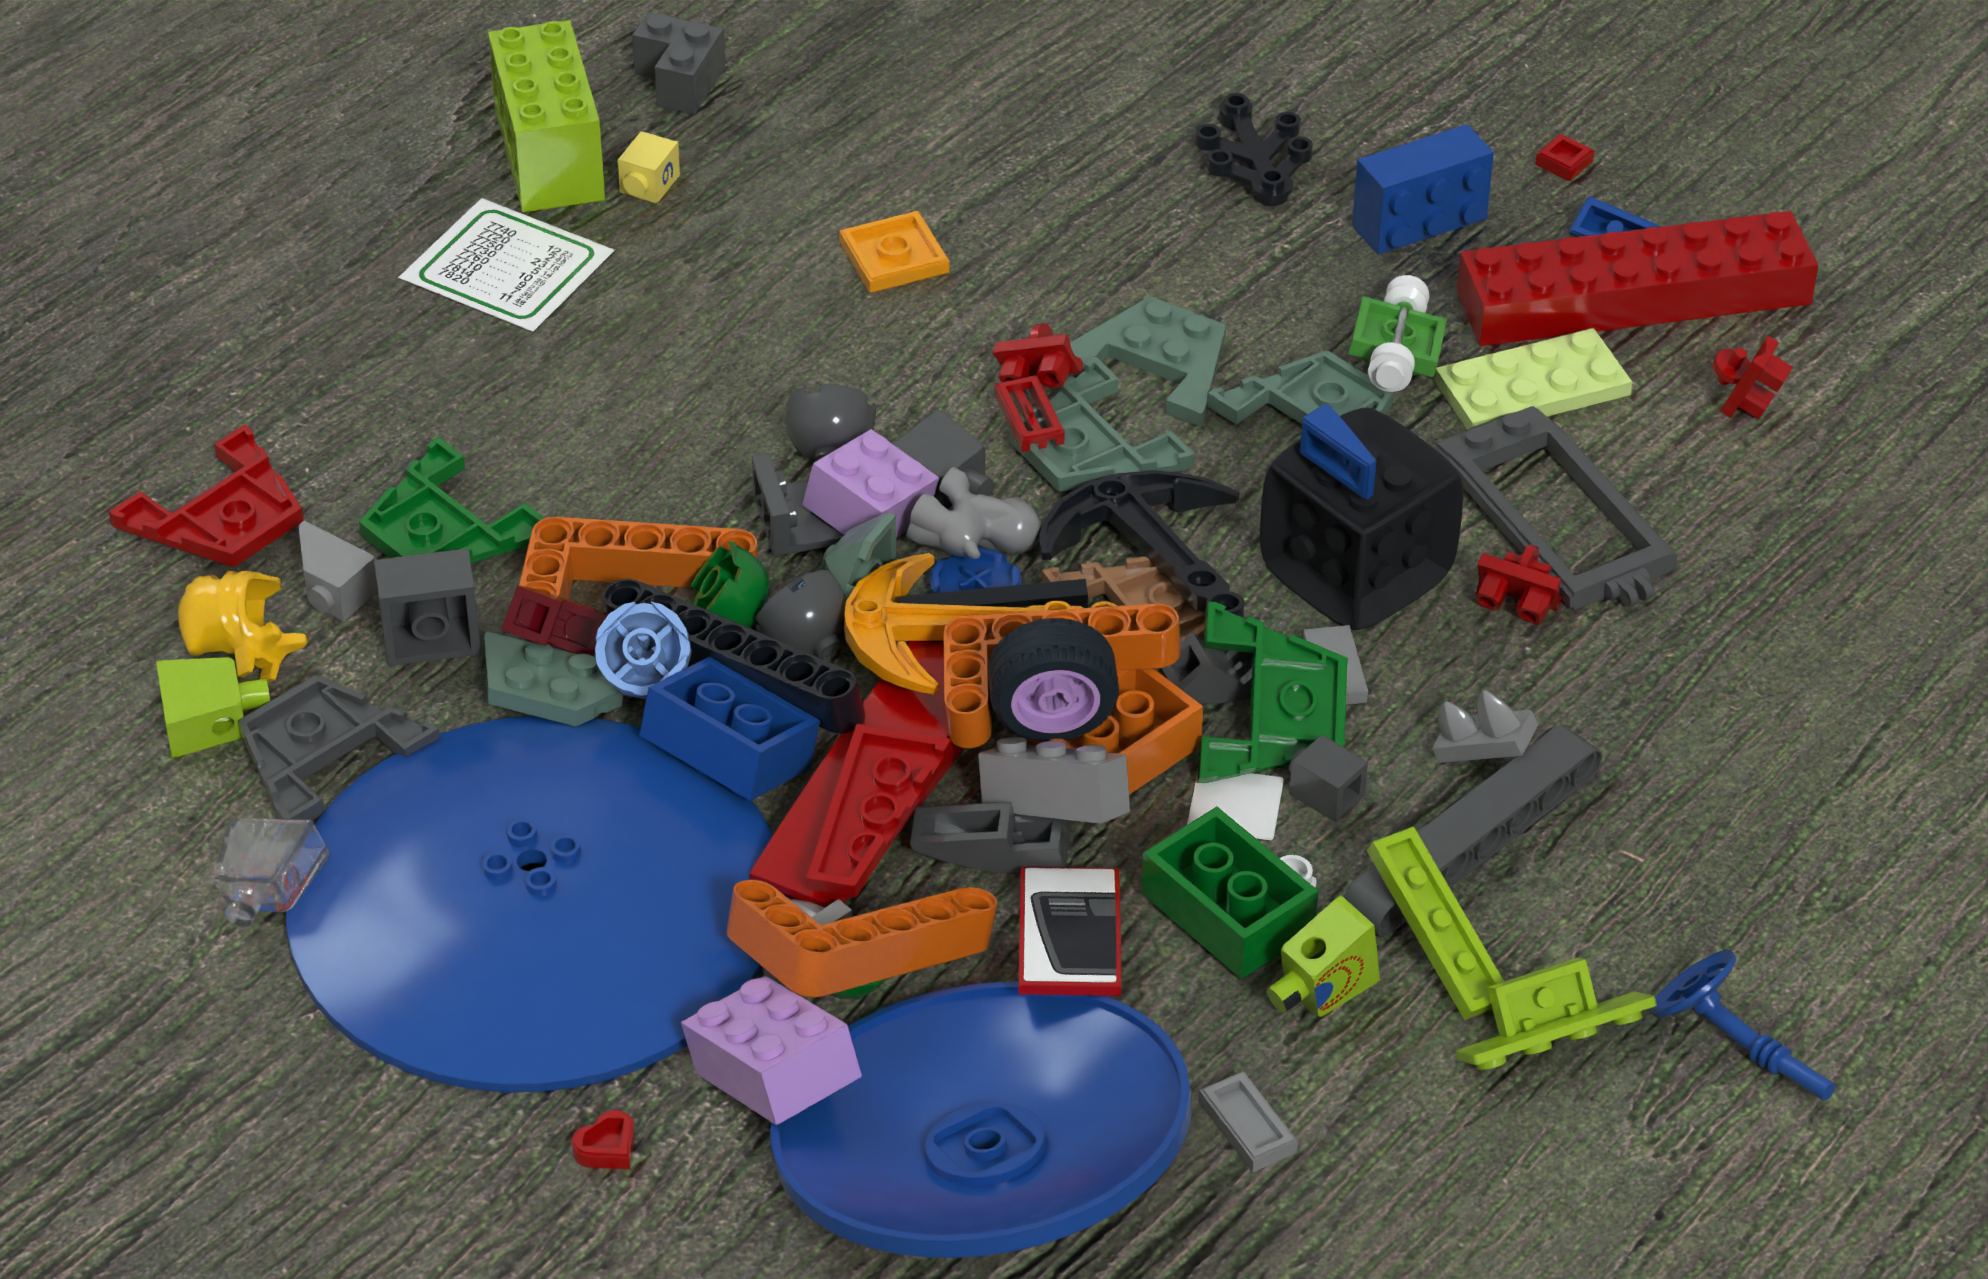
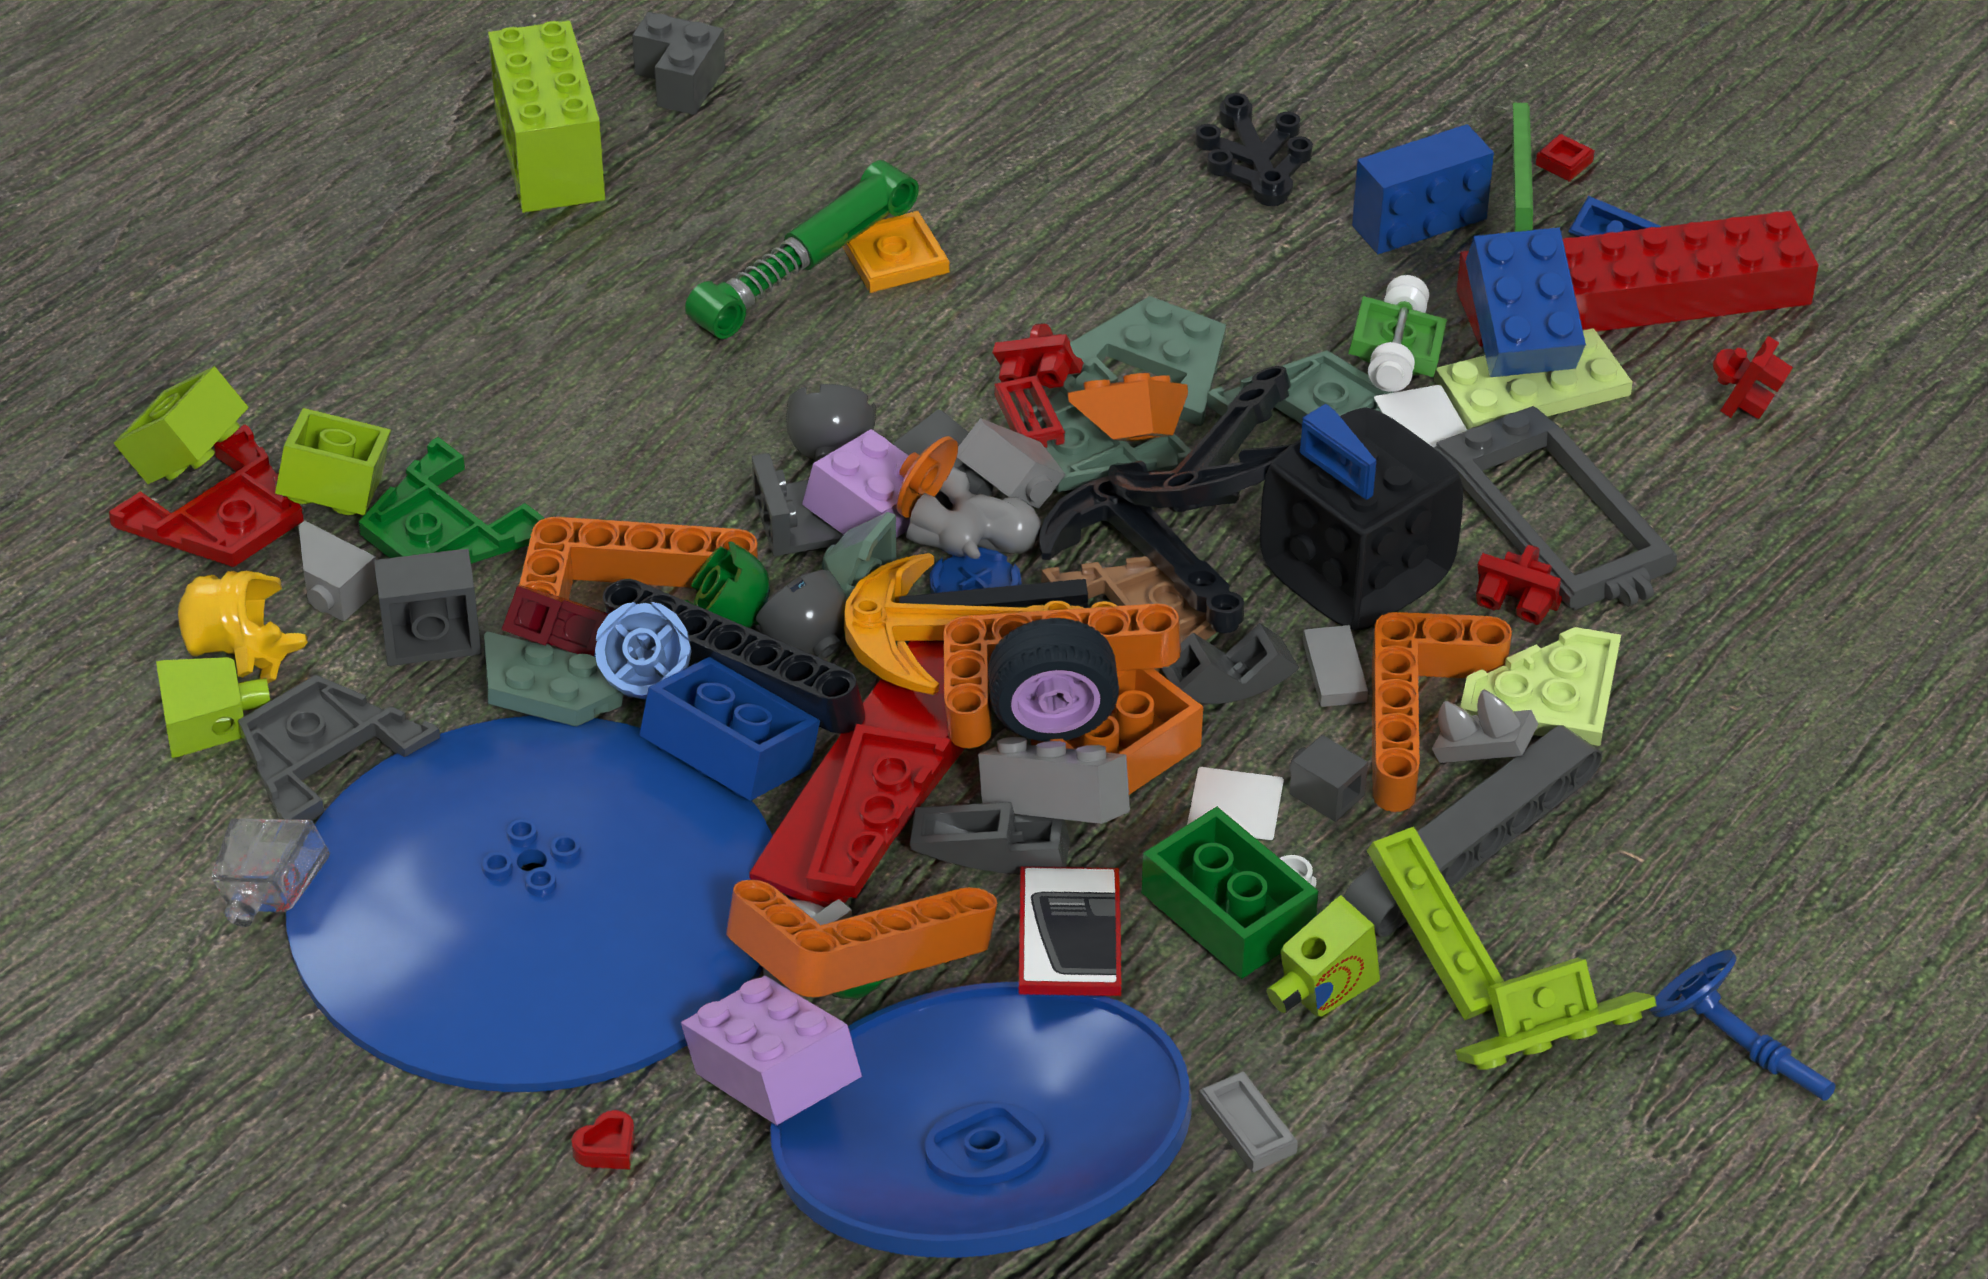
(182, 426): none -> lime brick
(332, 462): none -> lime brick
(507, 264): white sticker -> none
(648, 167): light yellow brick -> none
(880, 193): none -> green piece
(925, 473): none -> orange dish
(1011, 462): none -> light grey slope
(1134, 408): none -> orange slope
(1205, 469): none -> black piece
(1294, 697): green wing -> none
(1412, 647): none -> orange beam
(1423, 412): none -> white sticker
(1522, 168): none -> bright green tile
(1525, 302): none -> blue brick
(1560, 682): none -> yellowish green plate

